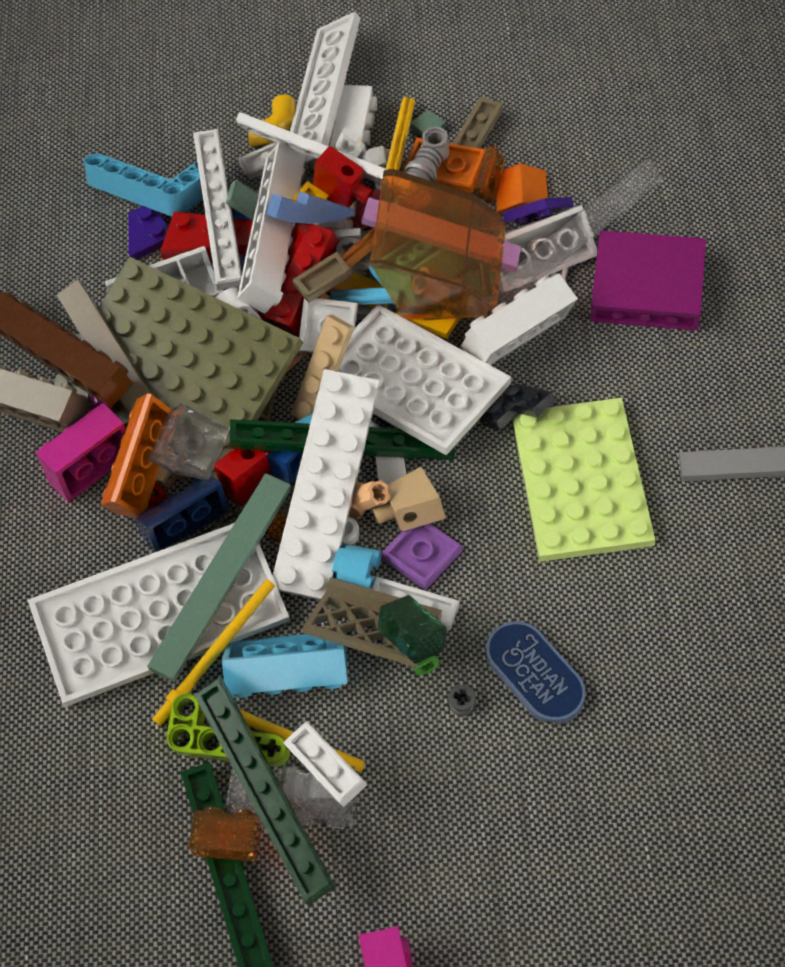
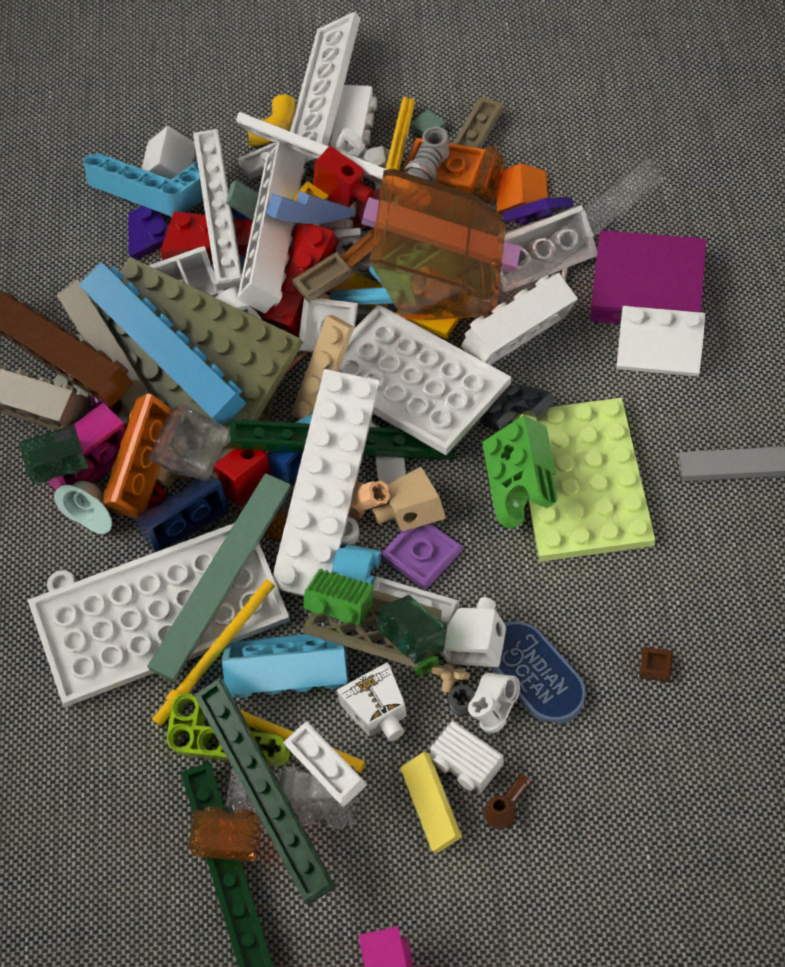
(53, 455): none -> clear green brick
(60, 579): none -> white tile
(84, 505): none -> light aqua piece
(164, 346): none -> dark azure brick
(168, 153): none -> white slope
(338, 597): none -> bright green brick
(375, 702): none -> white torso
(431, 802): none -> light yellow tile
(450, 675): none -> tan plant
(466, 757): none -> white brick
(475, 636): none -> white torso
(494, 697): none -> white piece
(505, 818): none -> reddish brown bar
(520, 469): none -> bright green brick
(656, 664): none -> reddish brown tile
(661, 341): none -> white slope

